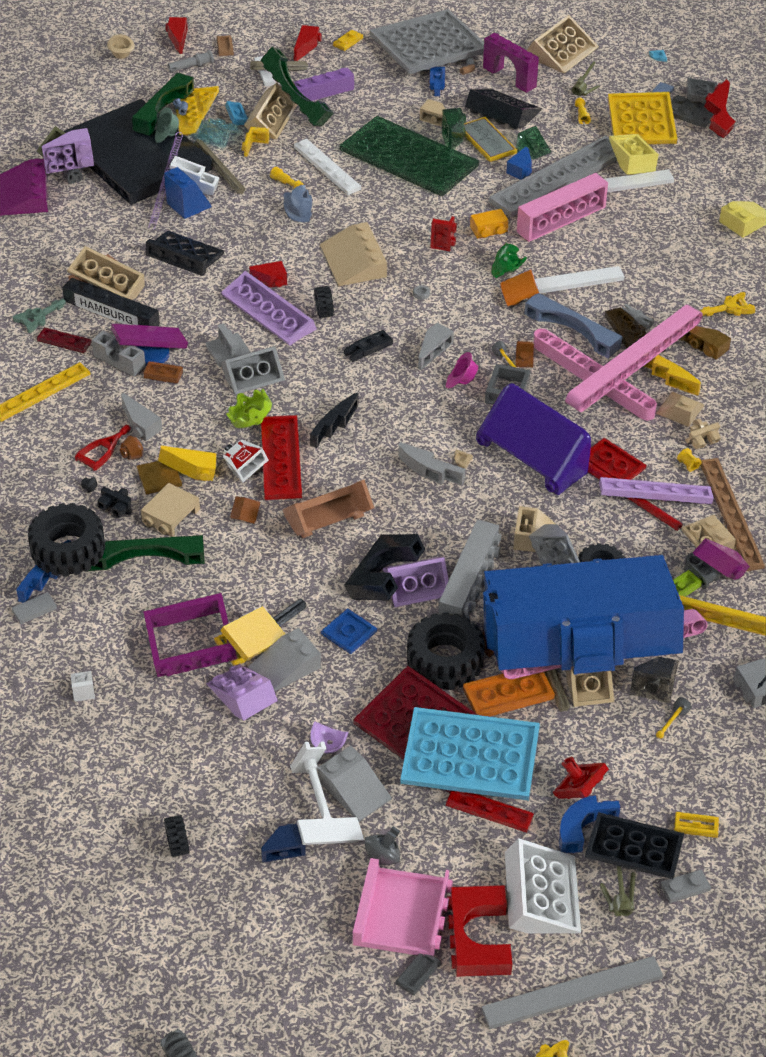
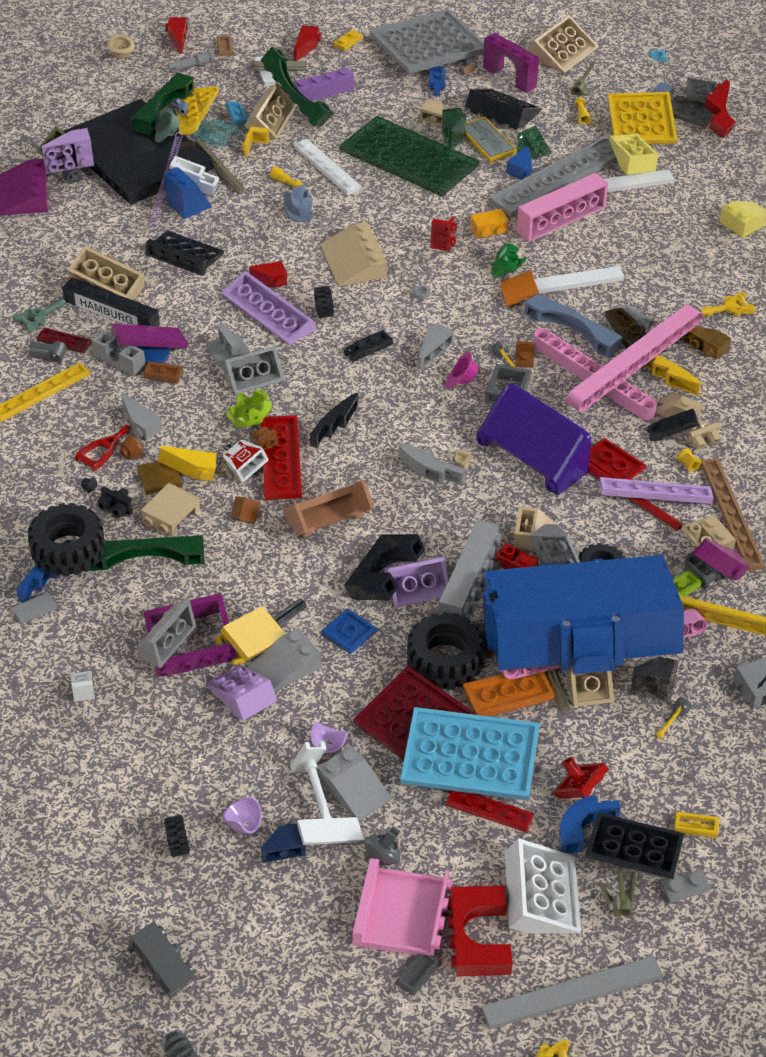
(52, 352): none -> dark grey piece
(161, 959): none -> dark grey wedge
(167, 634): none -> light grey slope
(243, 811): none -> lavender helmet
(264, 438): none -> dark orange bracket
(511, 557): none -> red slope
(673, 425): none -> black hinge

